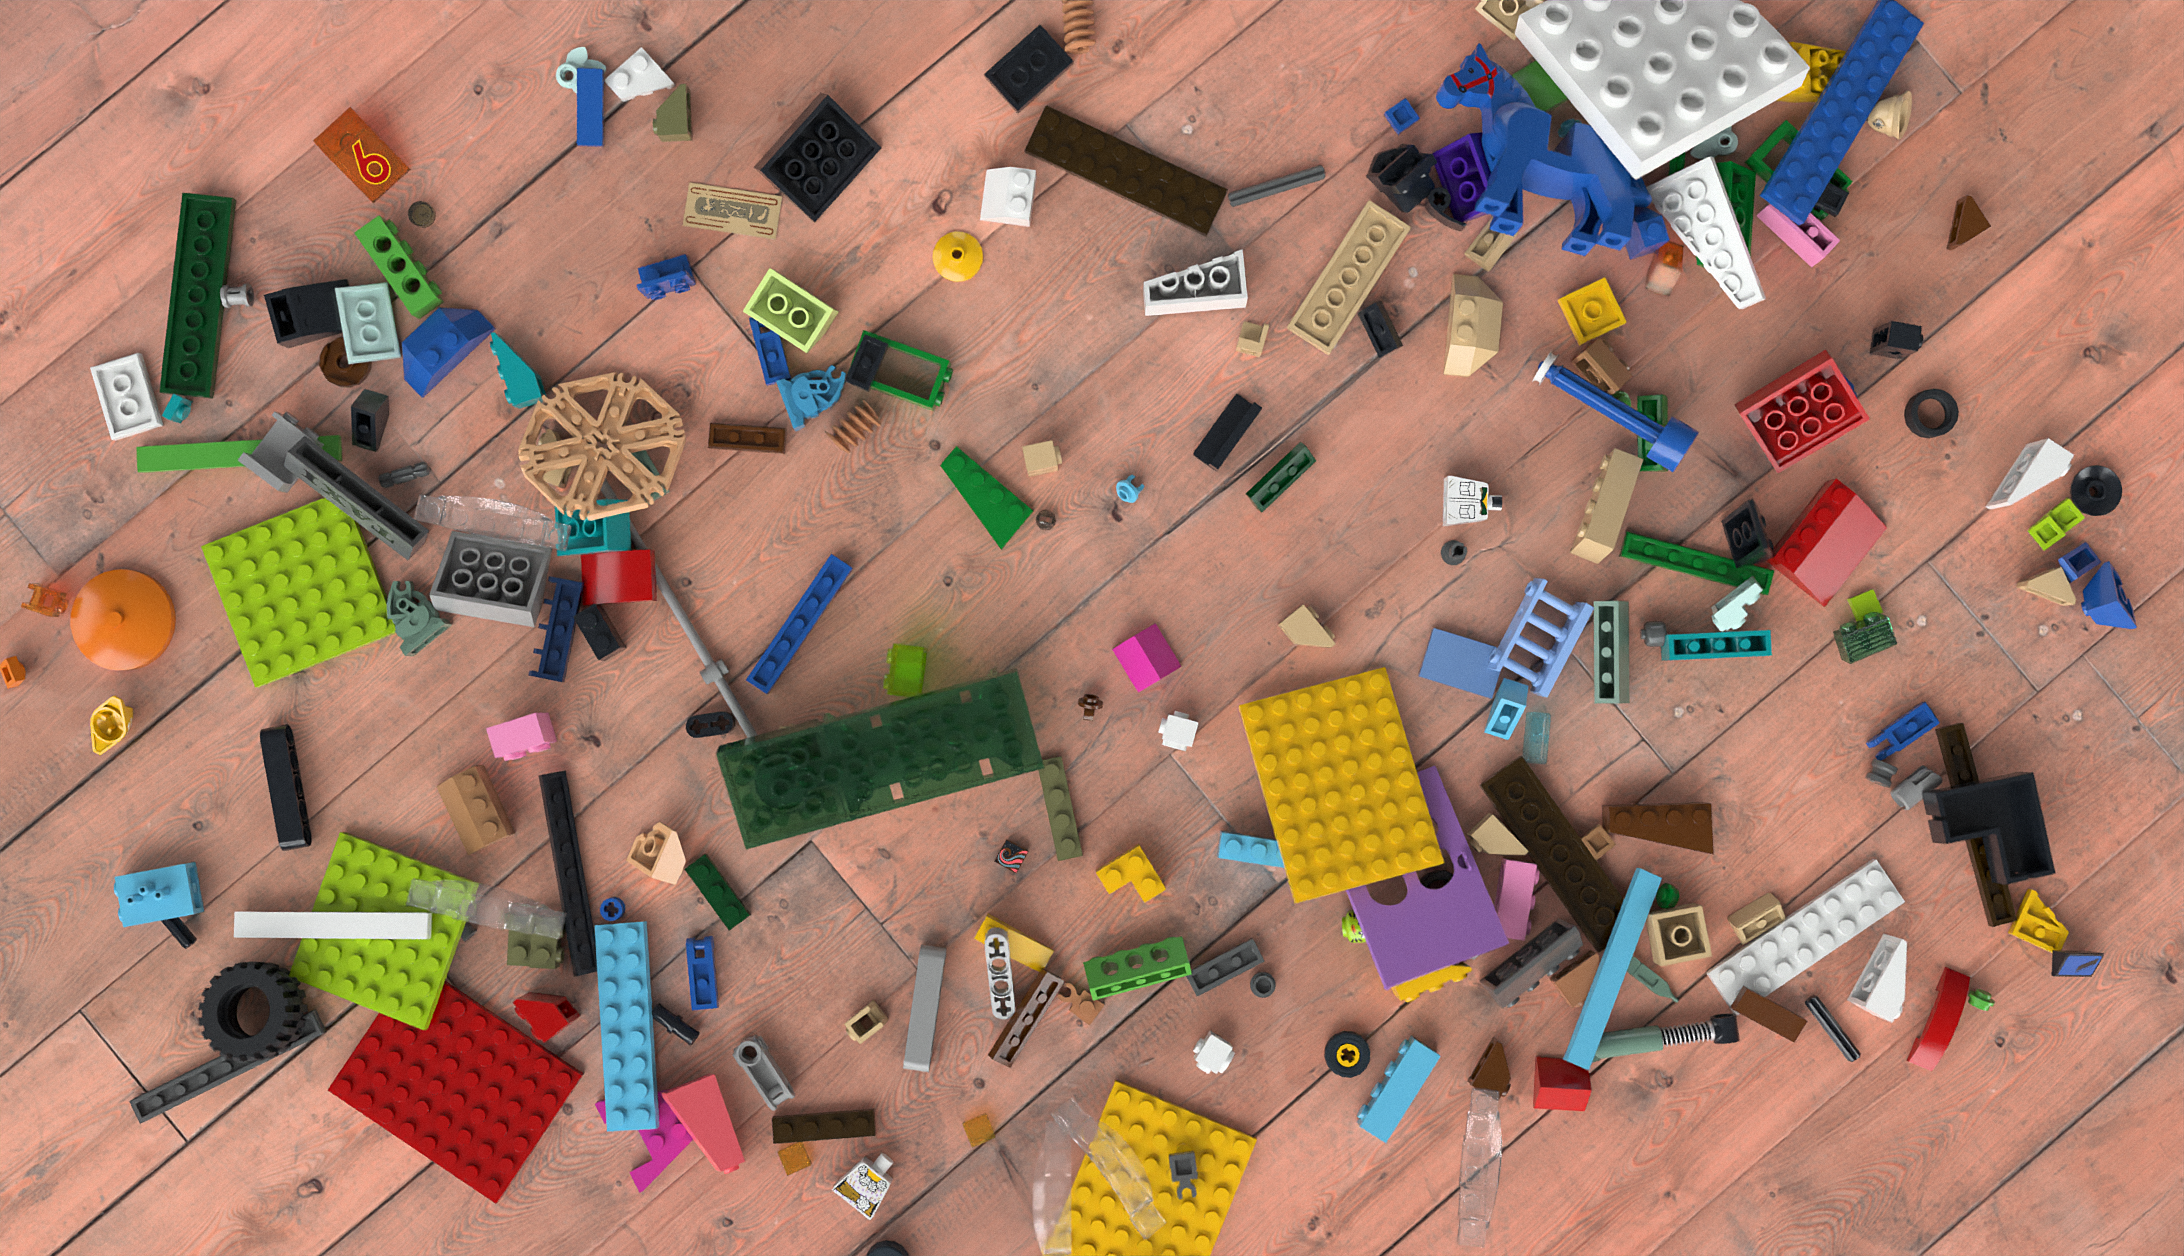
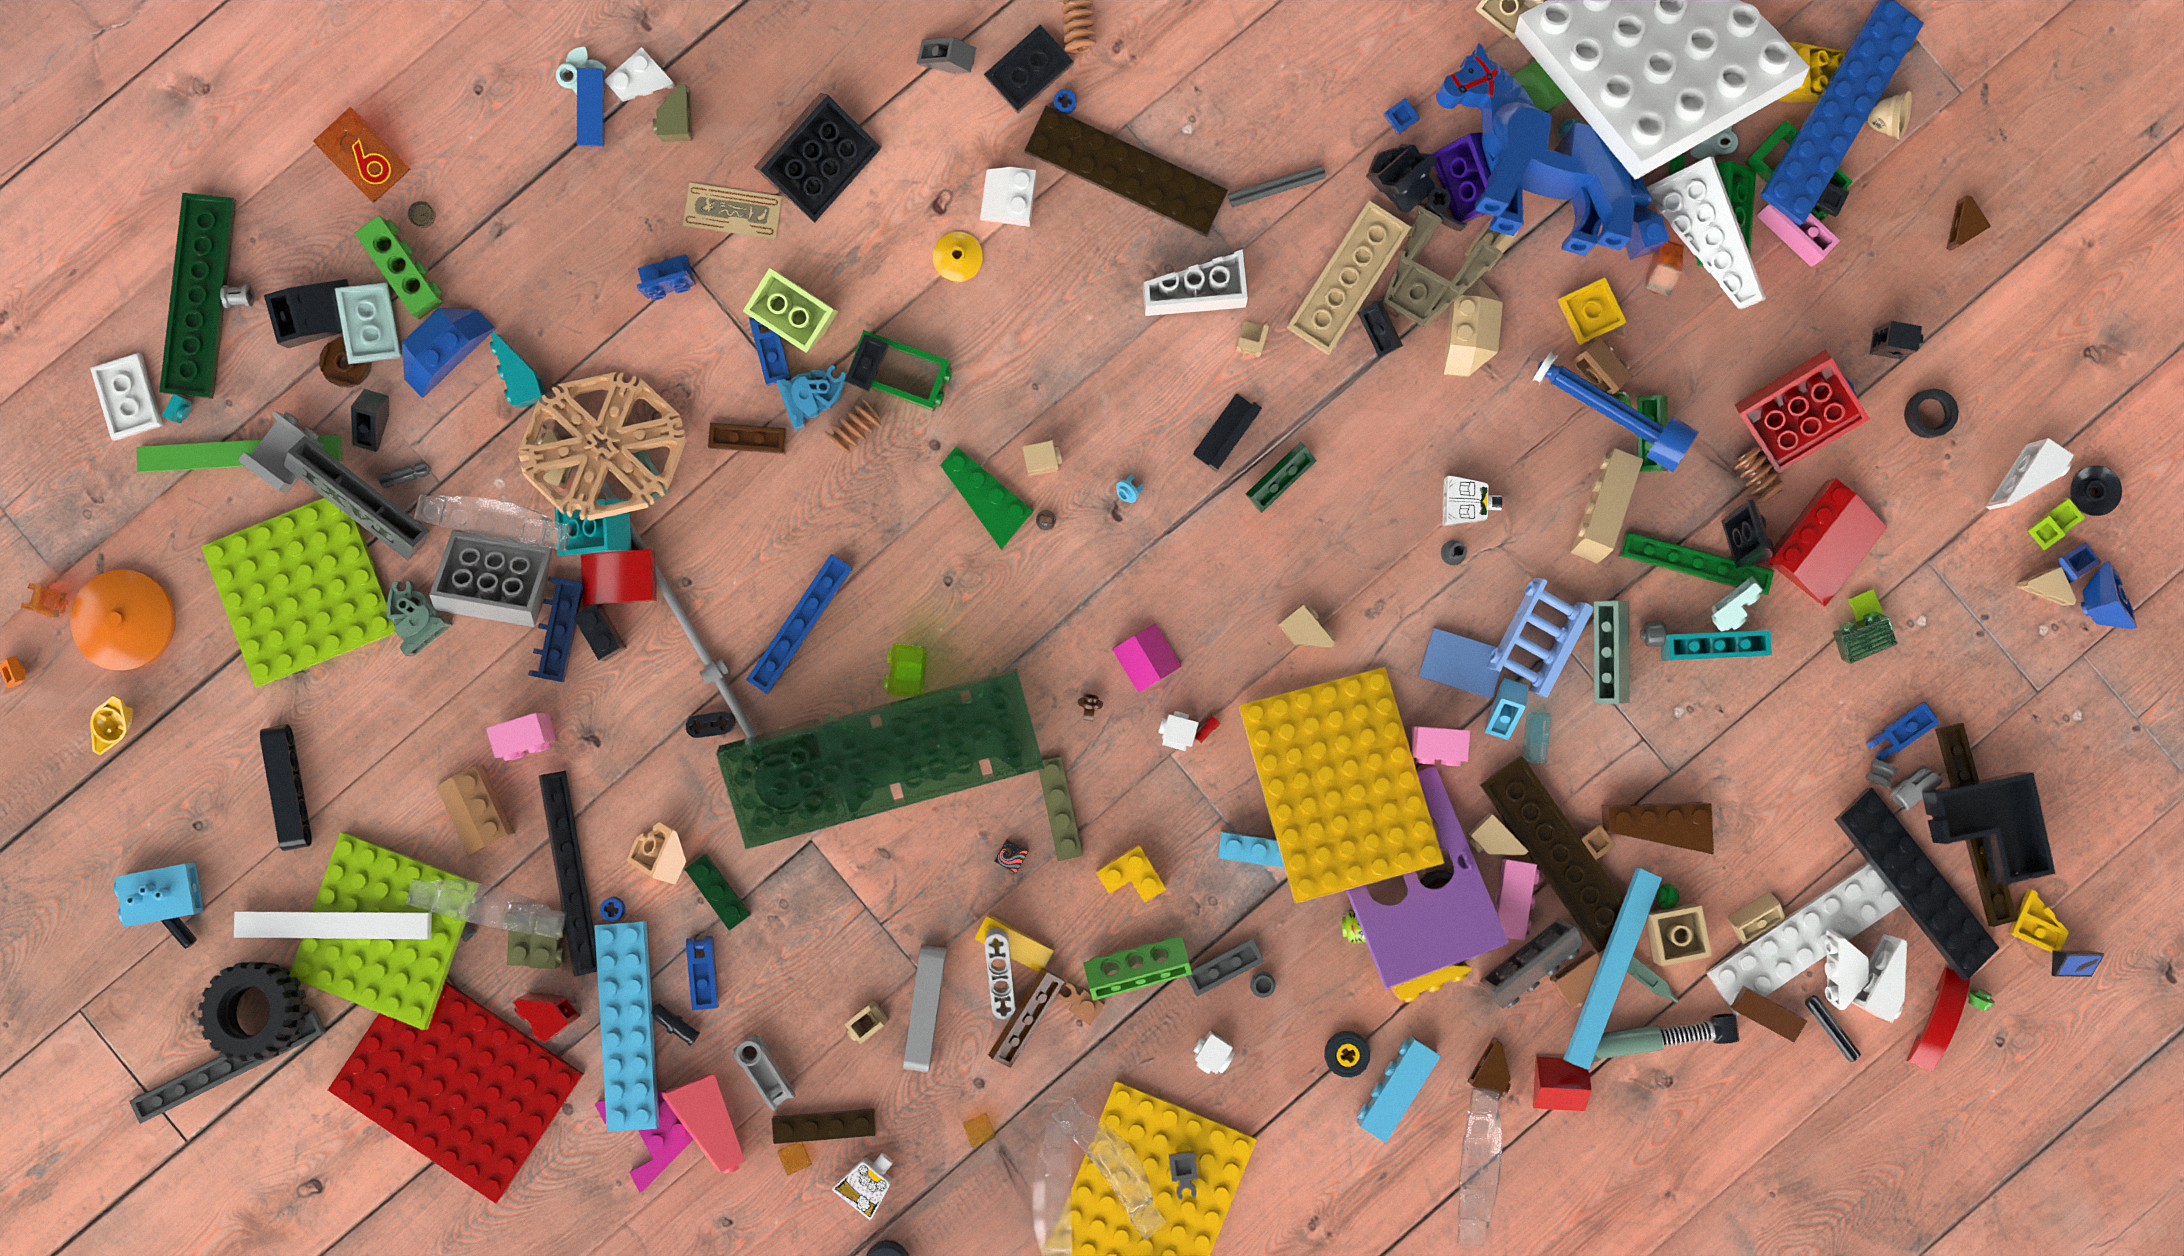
(946, 55): none -> dark grey slope
(1071, 97): none -> blue bush
(1211, 724): none -> red piece
(1419, 291): none -> dark tan wing
(1447, 745): none -> bright pink brick
(1758, 474): none -> nougat piece
(1844, 969): none -> white slope
(1917, 883): none -> black plate

